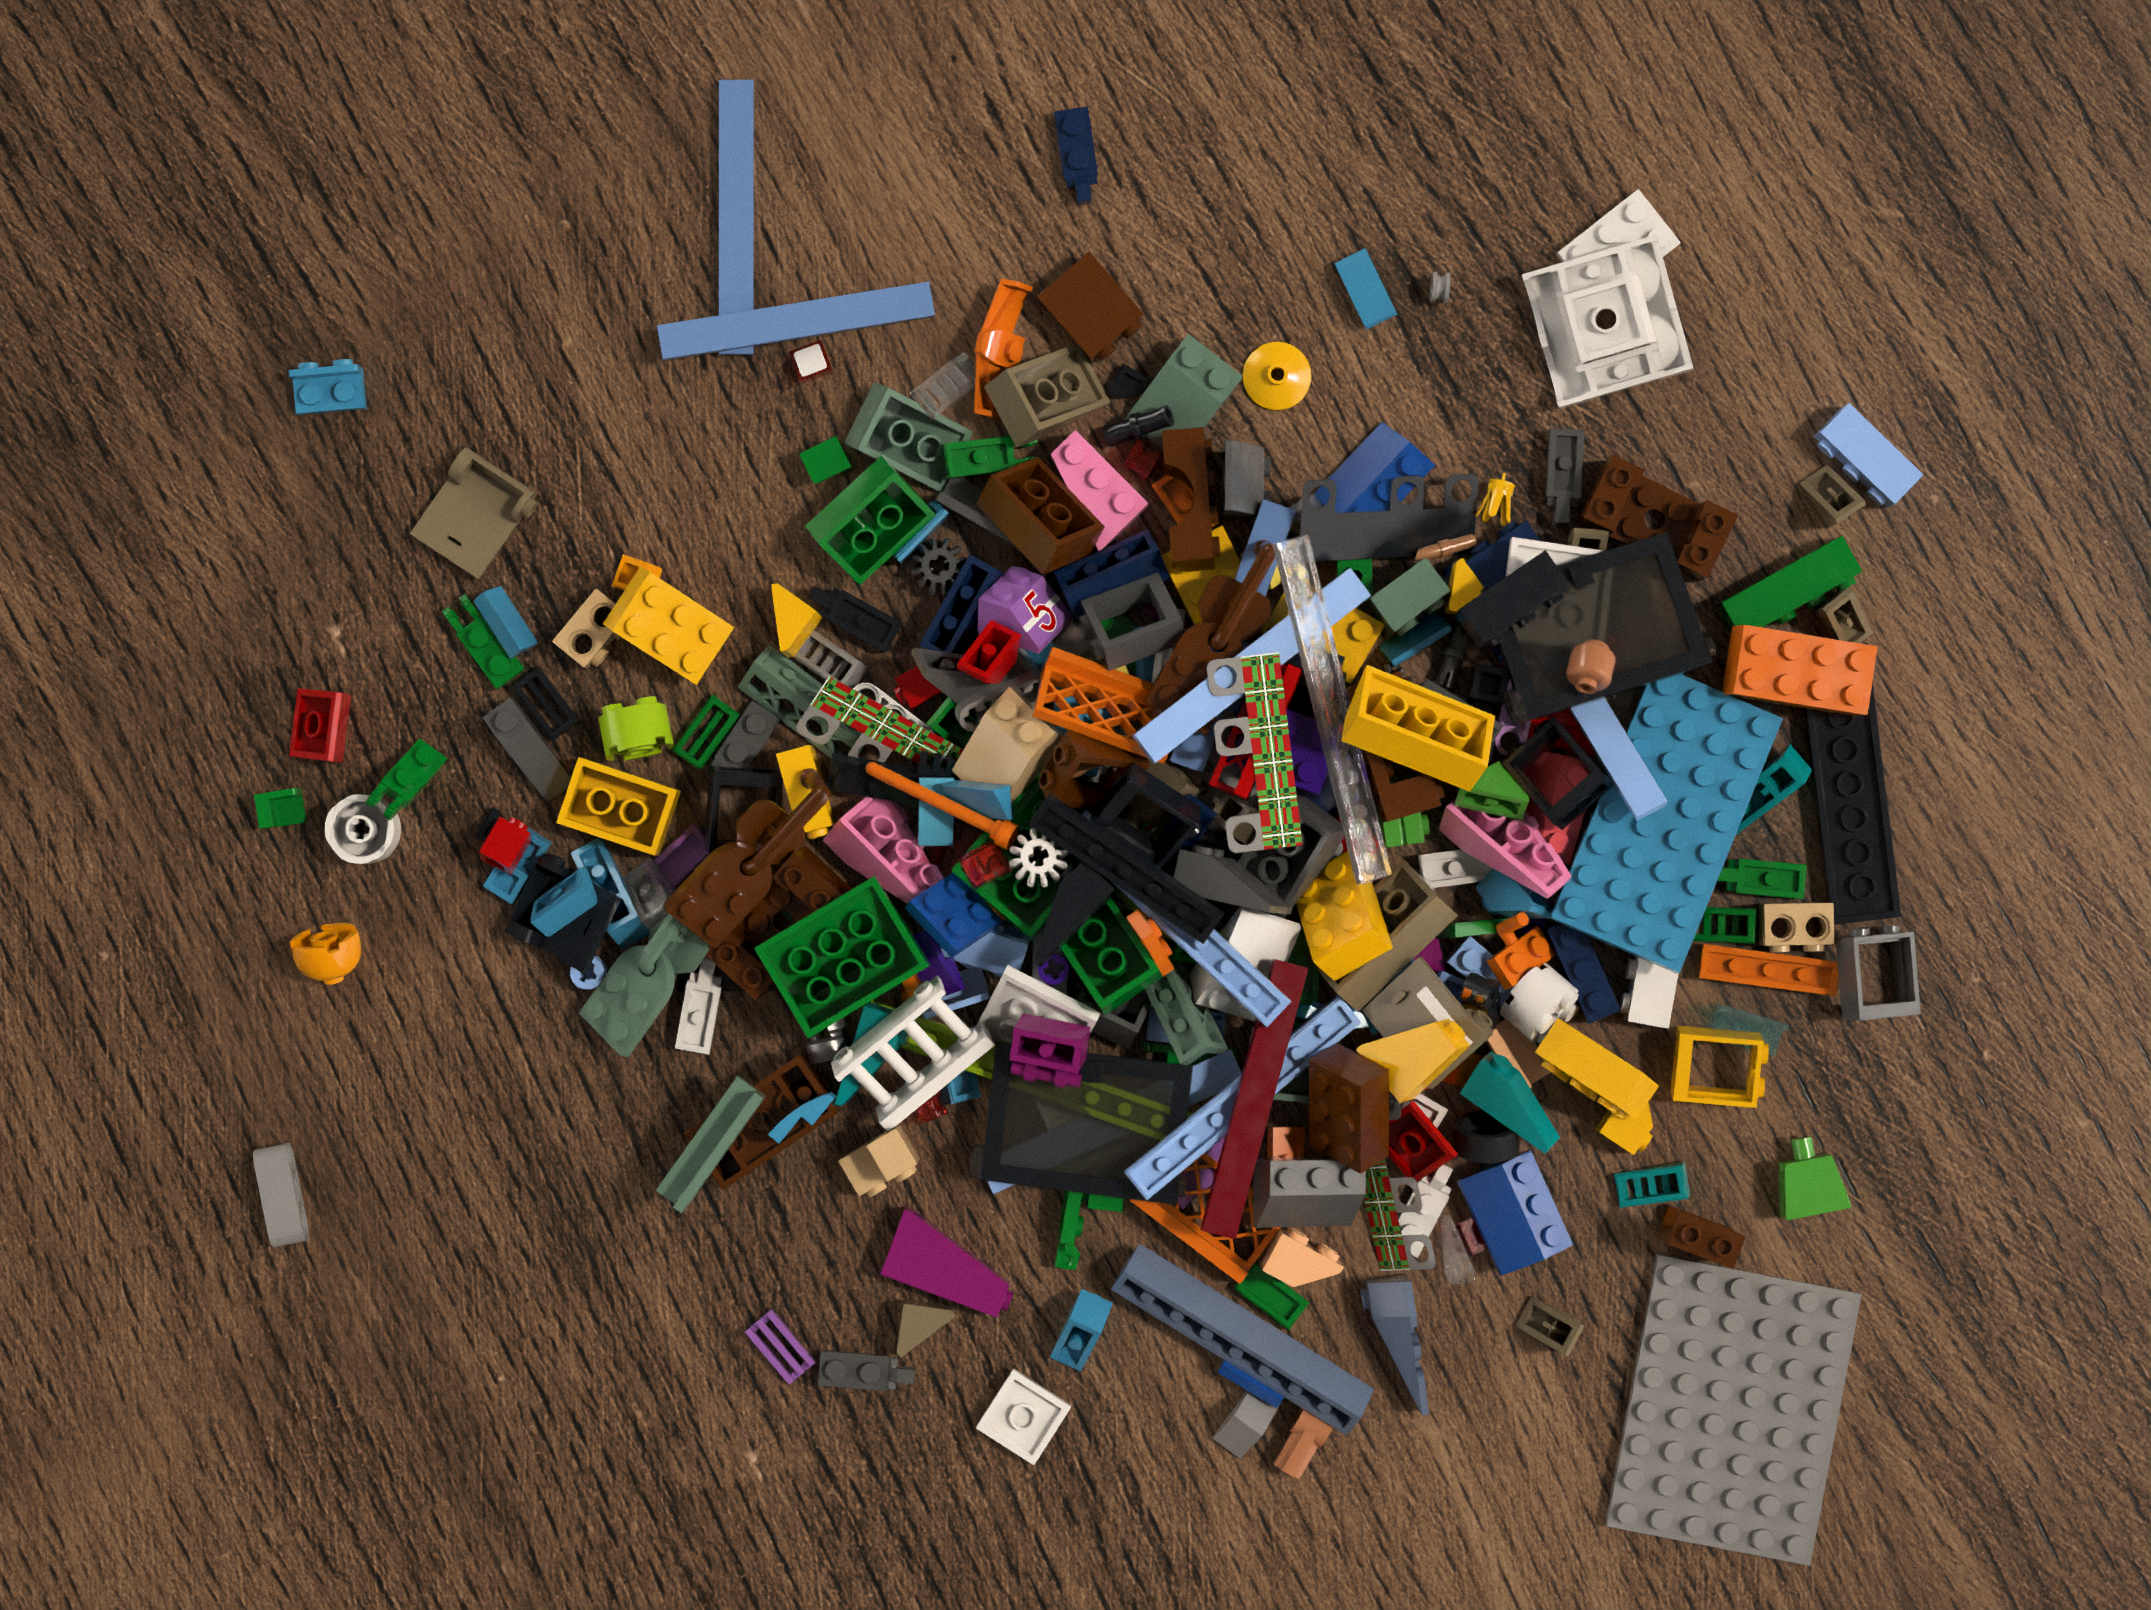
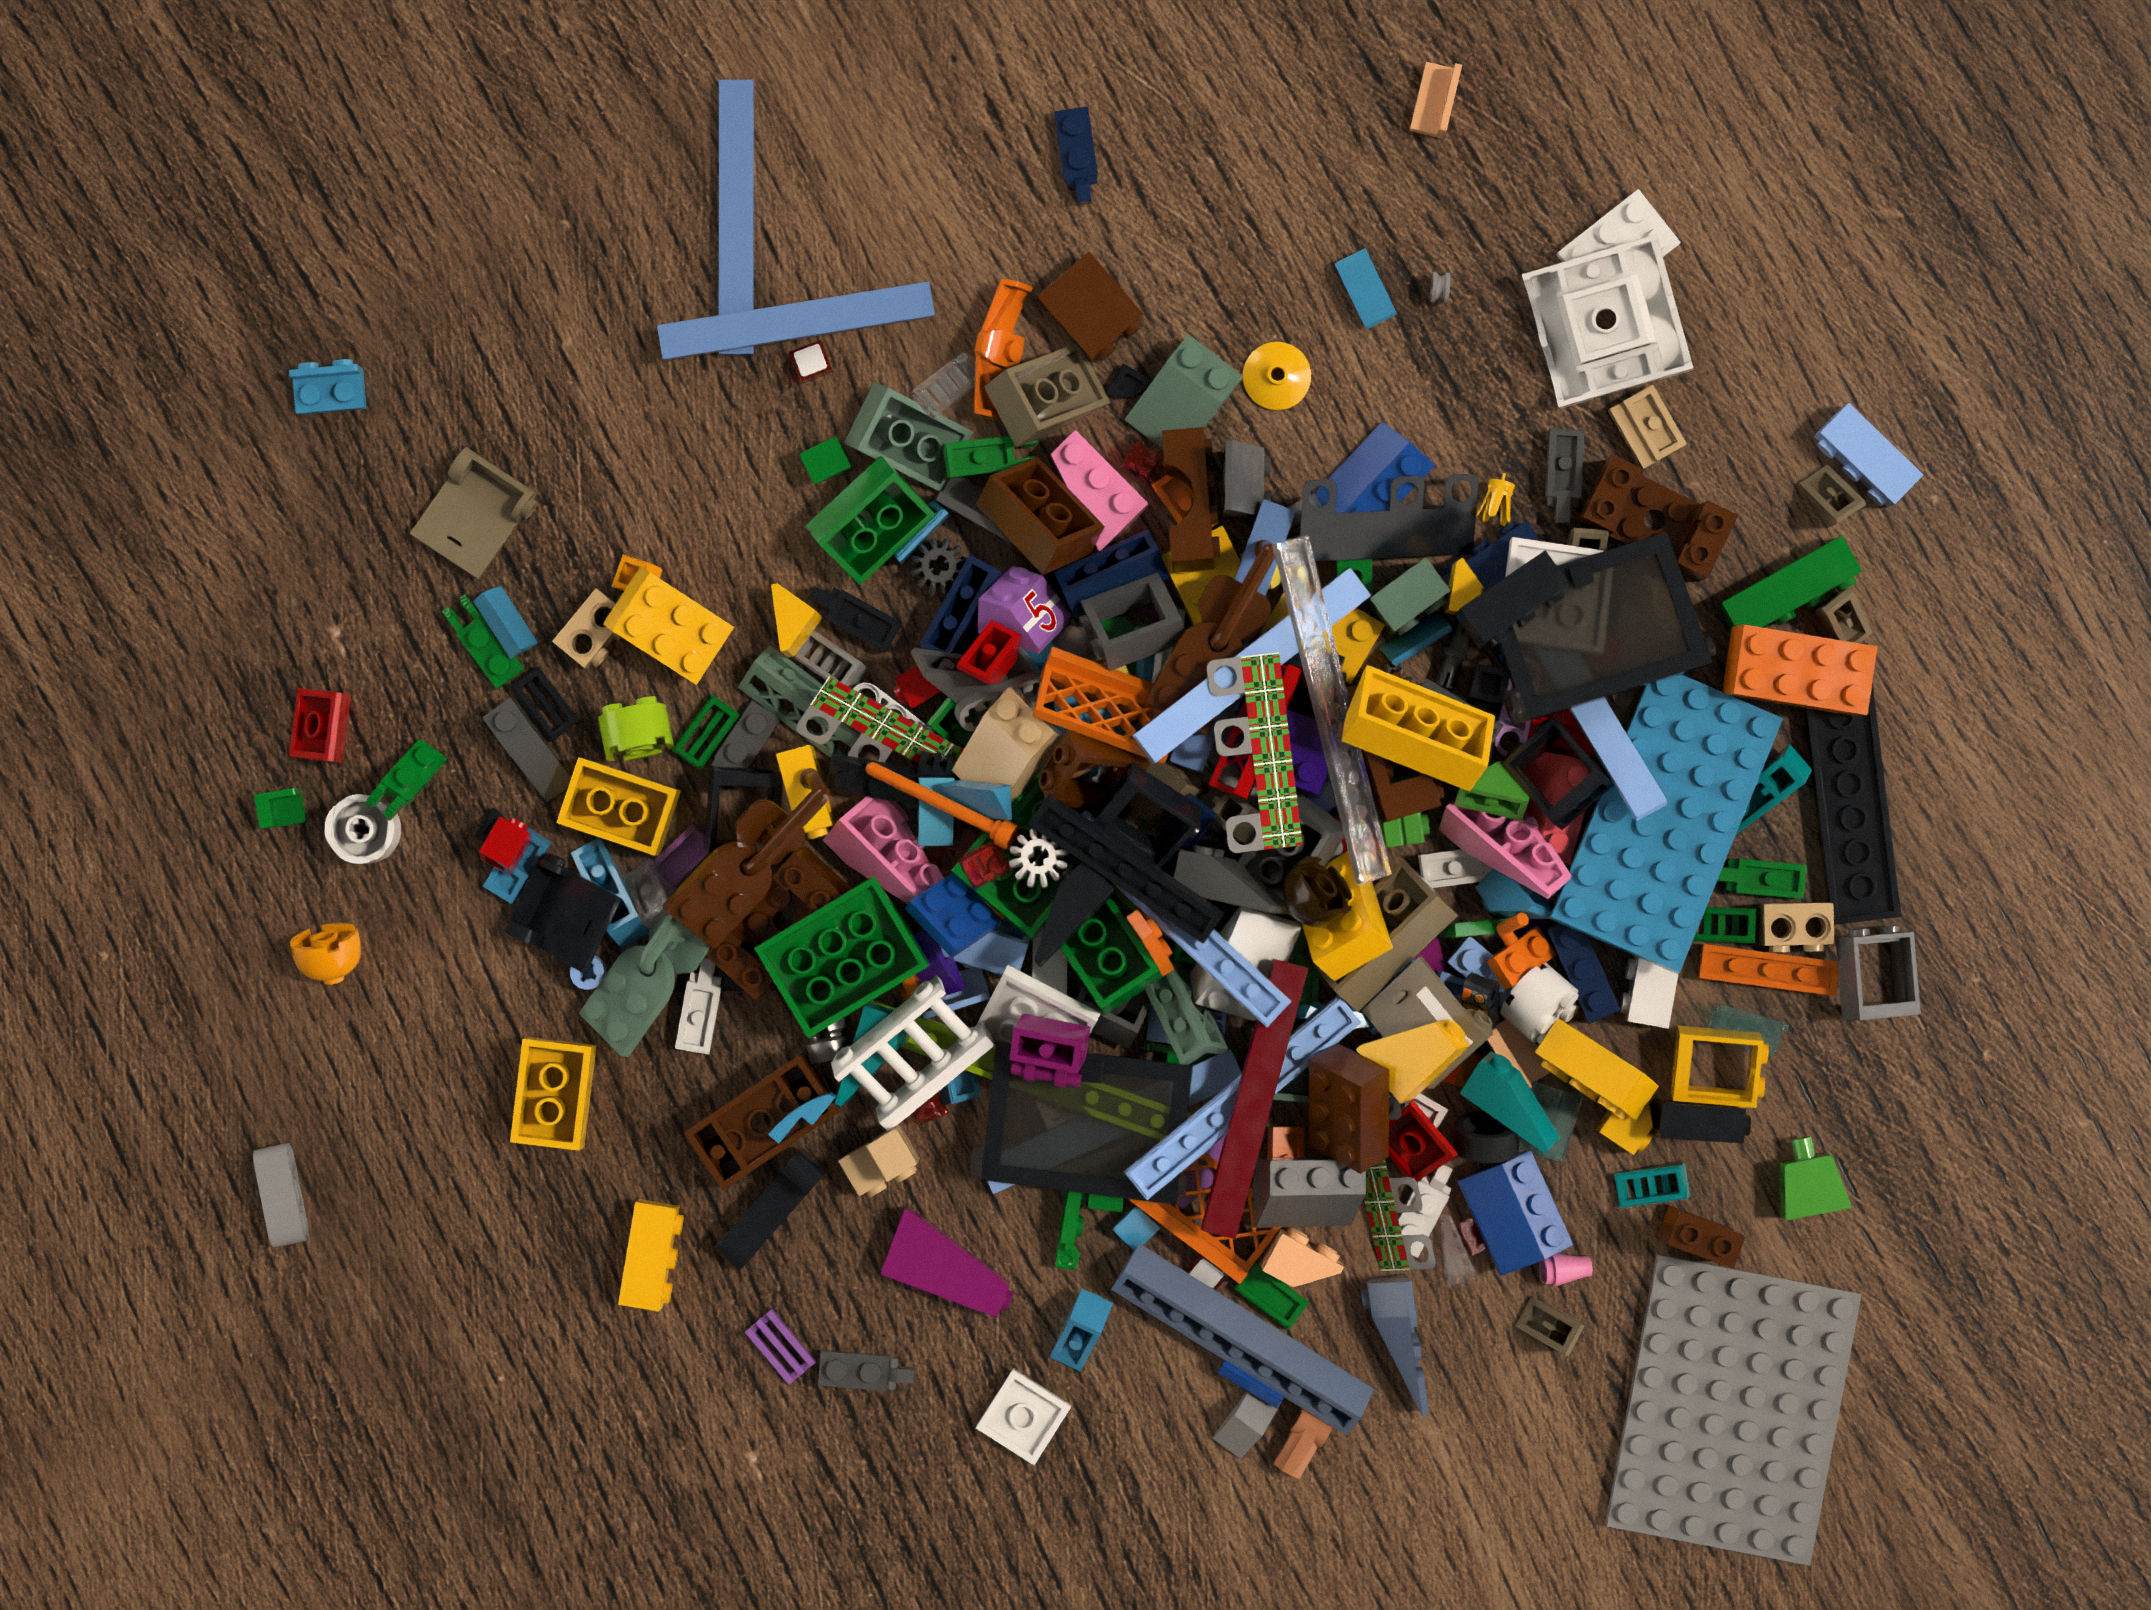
(553, 1093): none -> yellow brick
(564, 903): dark azure slope -> none
(650, 1255): none -> yellow brick
(710, 1143): sand green fence -> none
(770, 1209): none -> black beam
(919, 1322): dark tan slope -> none
(1047, 978): dark purple bush -> none
(1135, 1227): none -> dark azure slope
(1138, 425): black pin -> none
(1206, 1272): none -> white slope
(1316, 893): none -> dark brown cylinder
(1435, 99): none -> light nougat panel
(1446, 547): medium nougat piece -> none
(1562, 1111): none -> clear light blue panel
(1564, 1269): none -> bright pink cone
(1590, 666): nougat head -> none
(1647, 427): none -> tan plate
(1699, 1121): none -> black window

